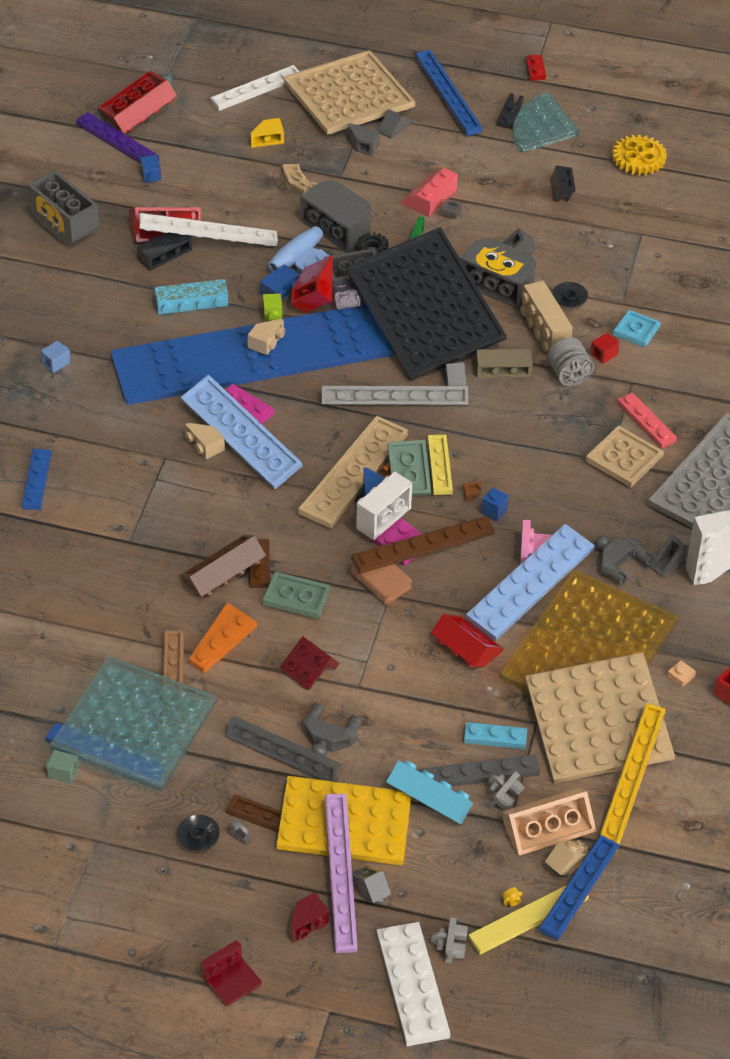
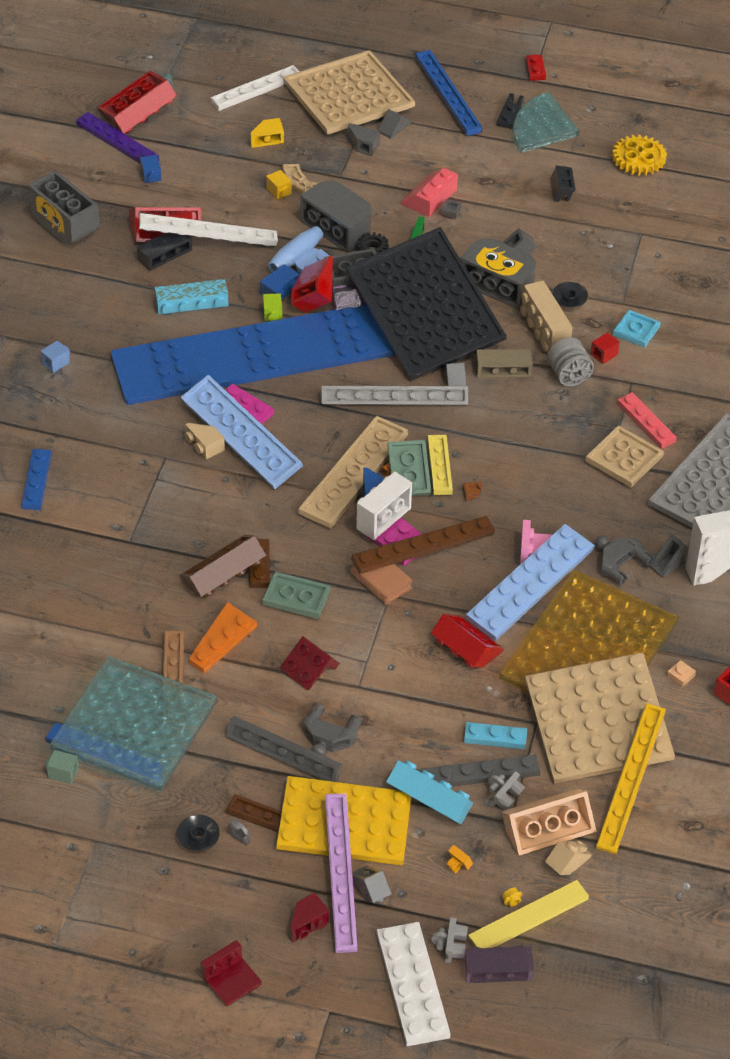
(265, 335): tan slope -> none
(278, 184): none -> yellow brick
(458, 859): none -> light orange tile
(494, 504): blue brick -> none
(498, 964): none -> clear purple brick
(579, 888): blue tile -> none

